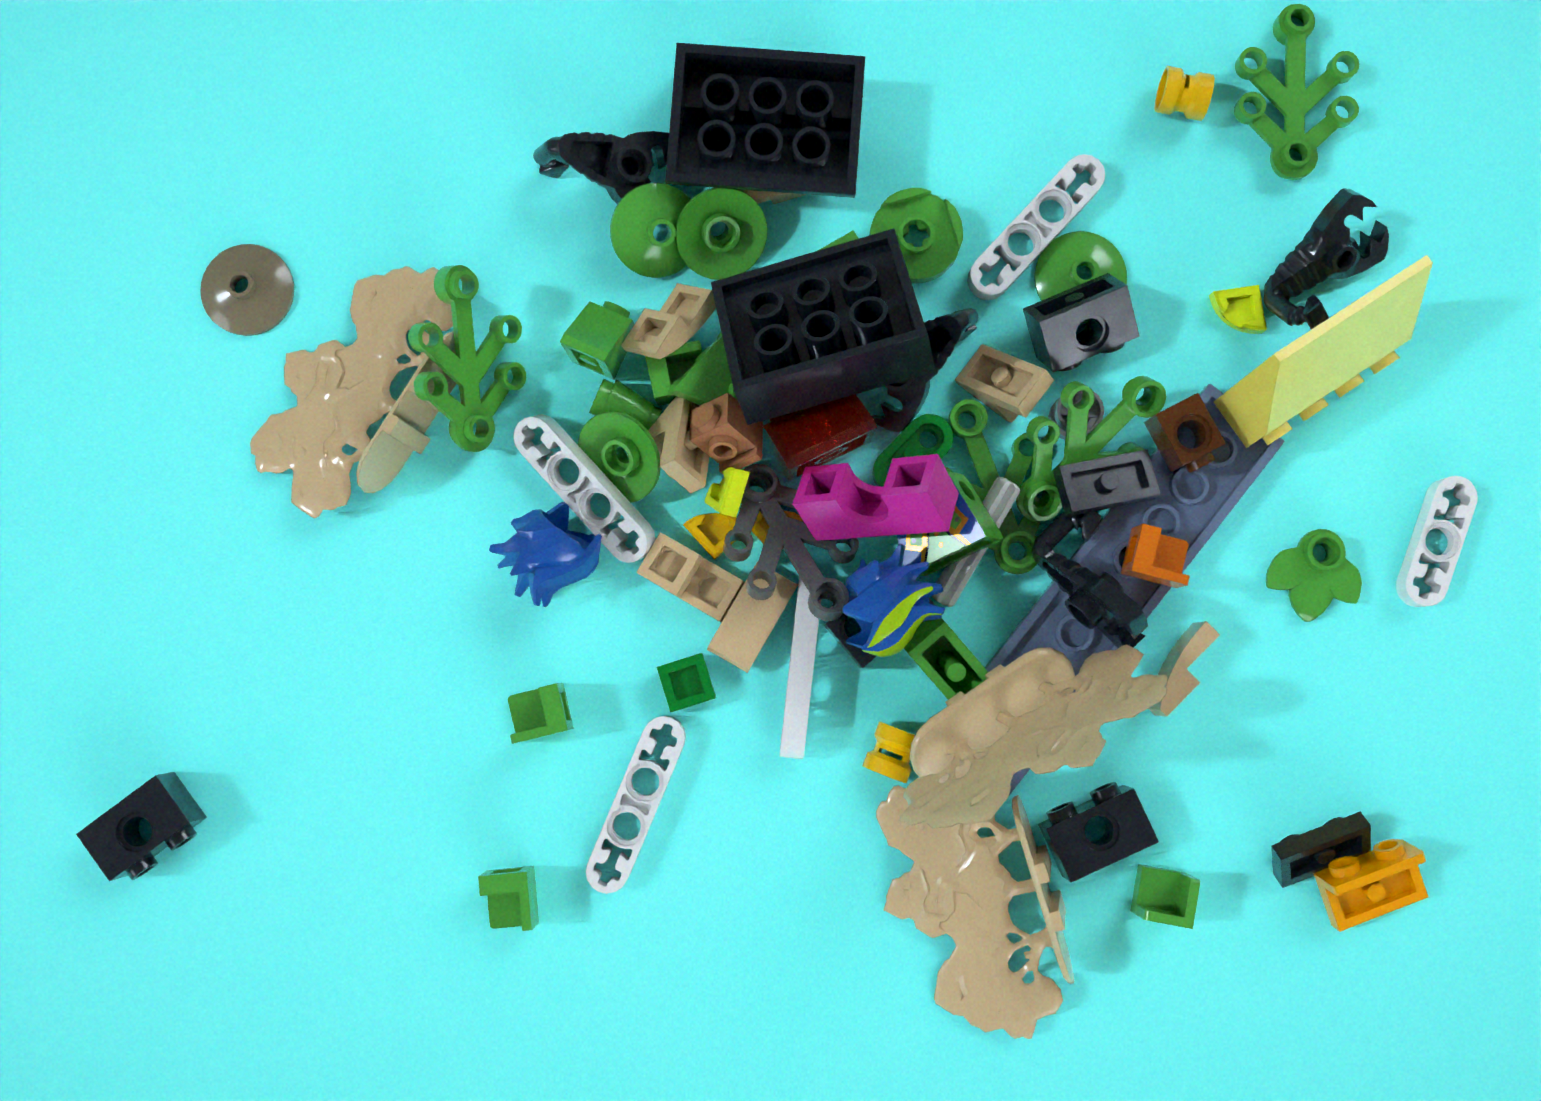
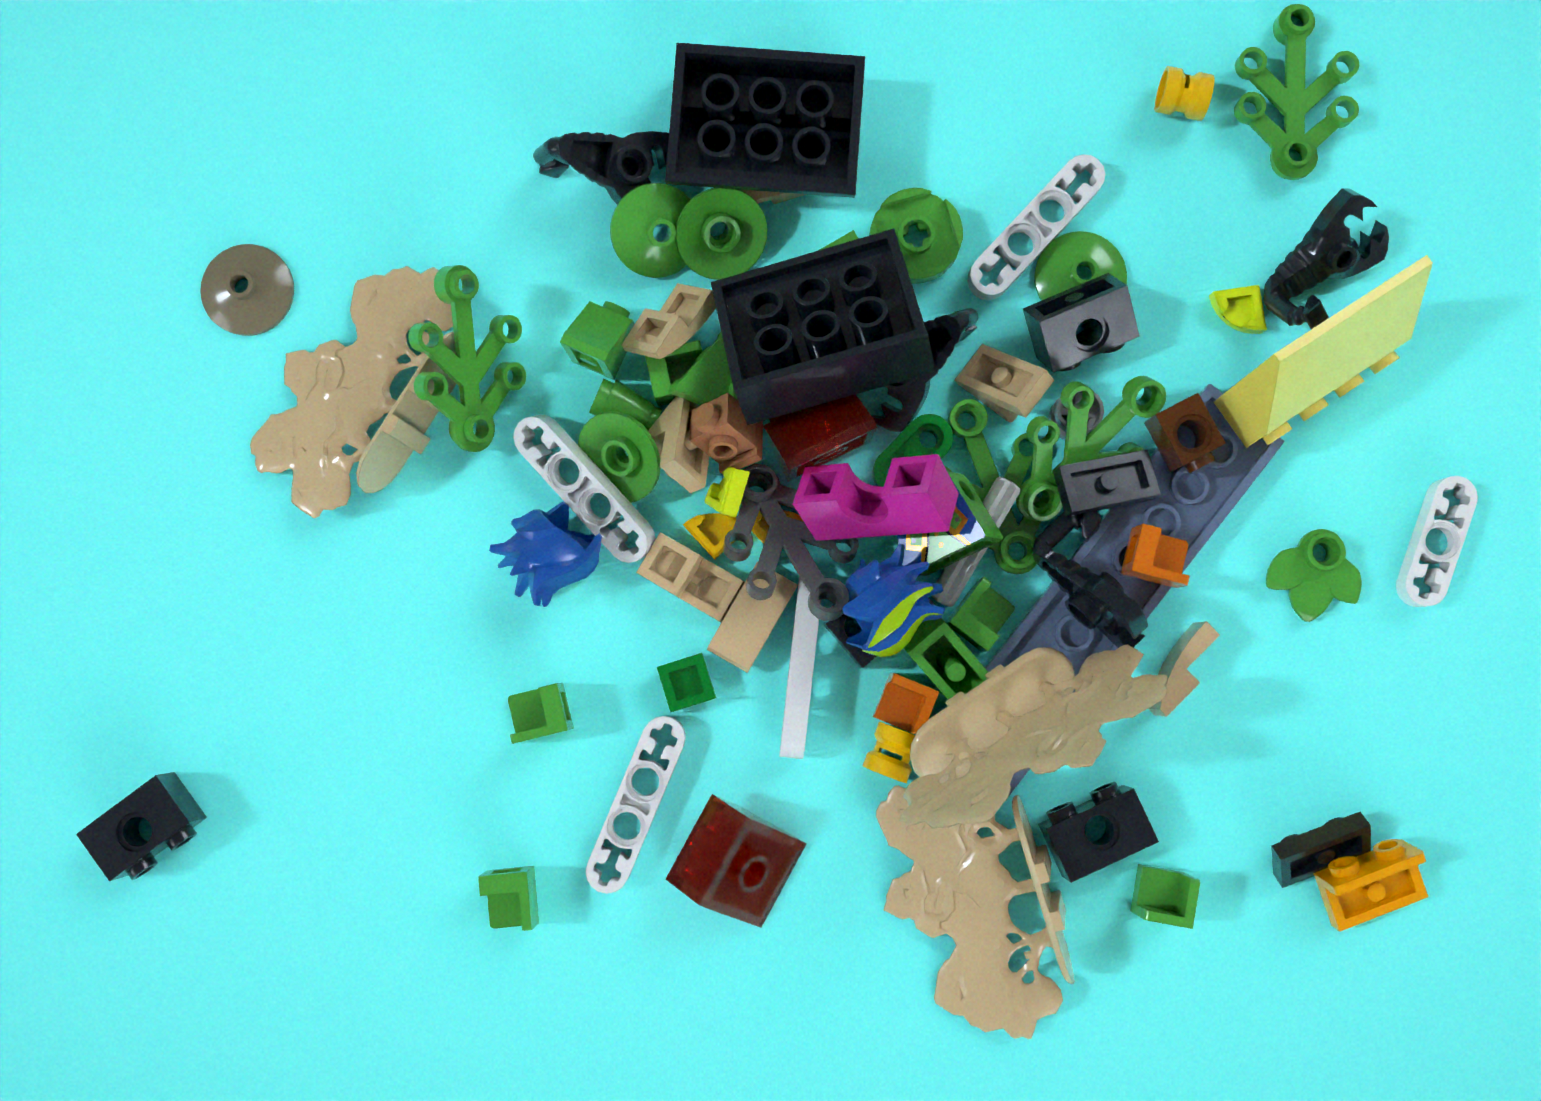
(735, 862): none -> clear red slope
(905, 703): none -> orange panel
(981, 615): none -> bright green panel

